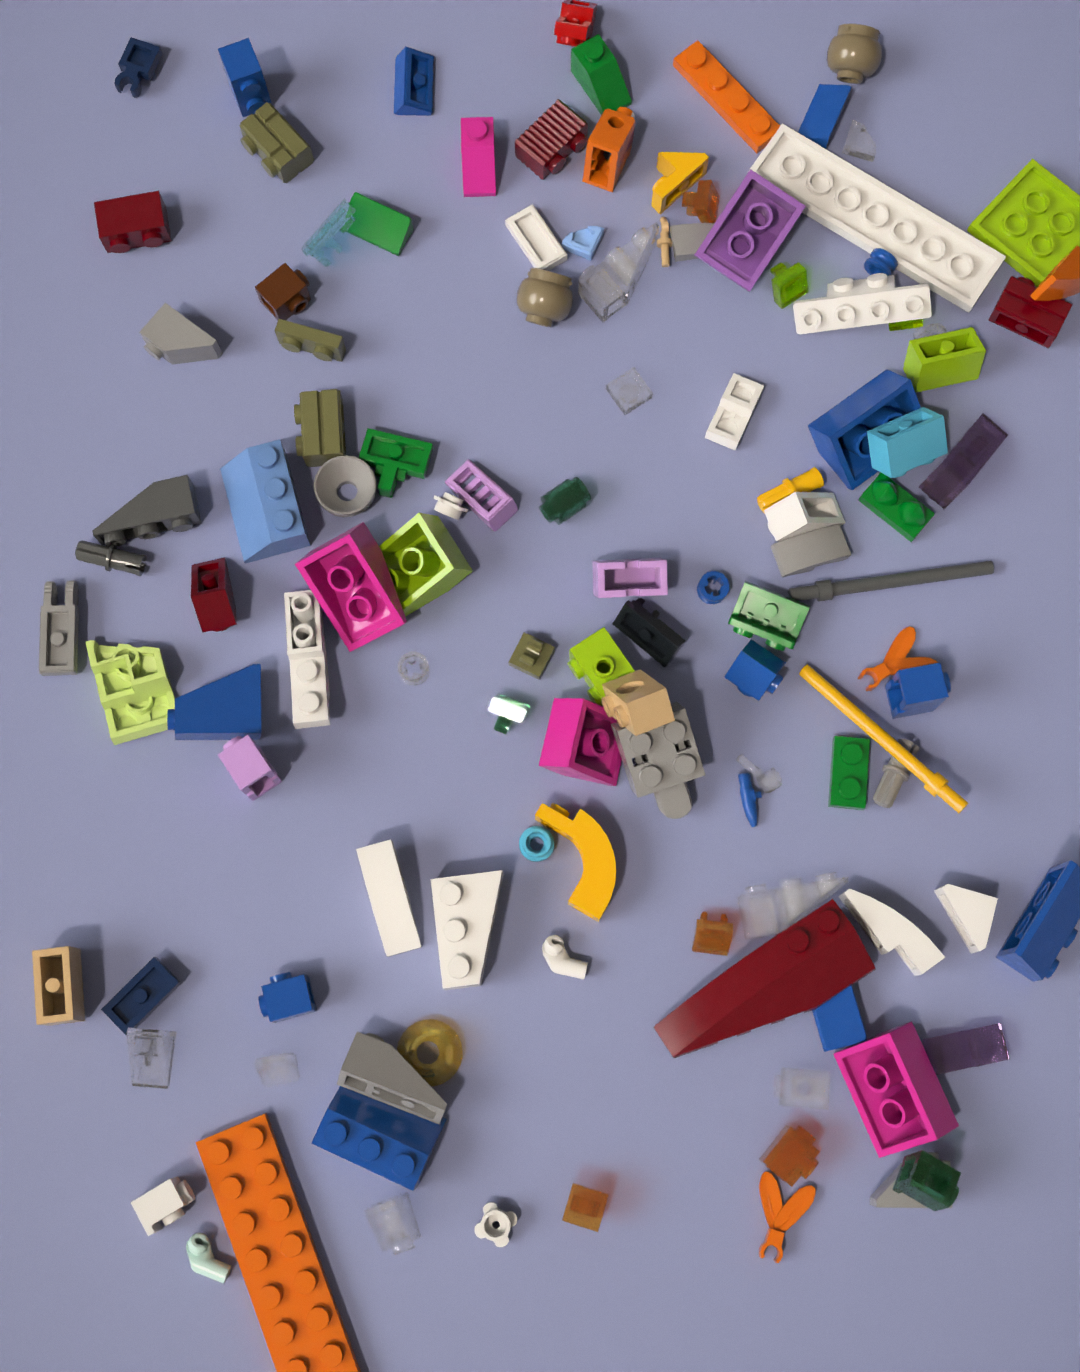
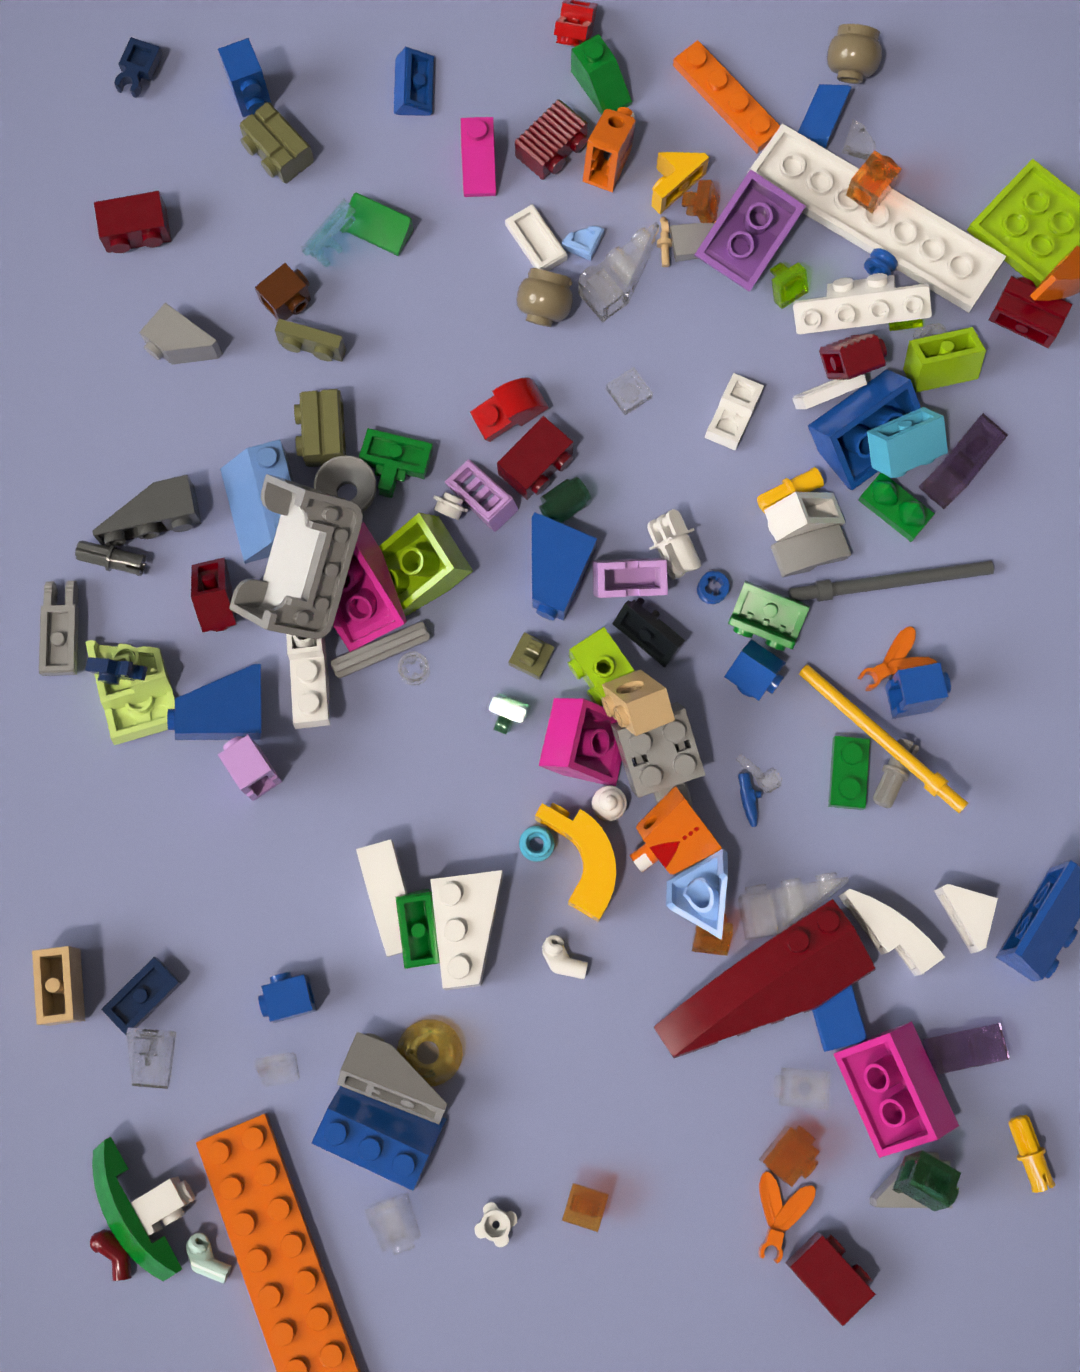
(108, 1246): none -> dark red arm
(114, 671): none -> dark blue plate
(153, 1257): none -> green slope
(305, 561): none -> light grey windscreen
(380, 650): none -> light grey axle
(417, 928): none -> green slope
(511, 405): none -> red brick
(536, 458): none -> dark red brick
(558, 565): none -> blue slope
(609, 803): none -> white plate
(673, 836): none -> orange torso
(674, 543): none -> white arm
(701, 893): none -> light blue slope
(827, 391): none -> white tile
(830, 1278): none -> dark red brick
(853, 356): none -> dark red brick
(873, 181): none -> clear orange brick
(1031, 1153): none -> yellow axle

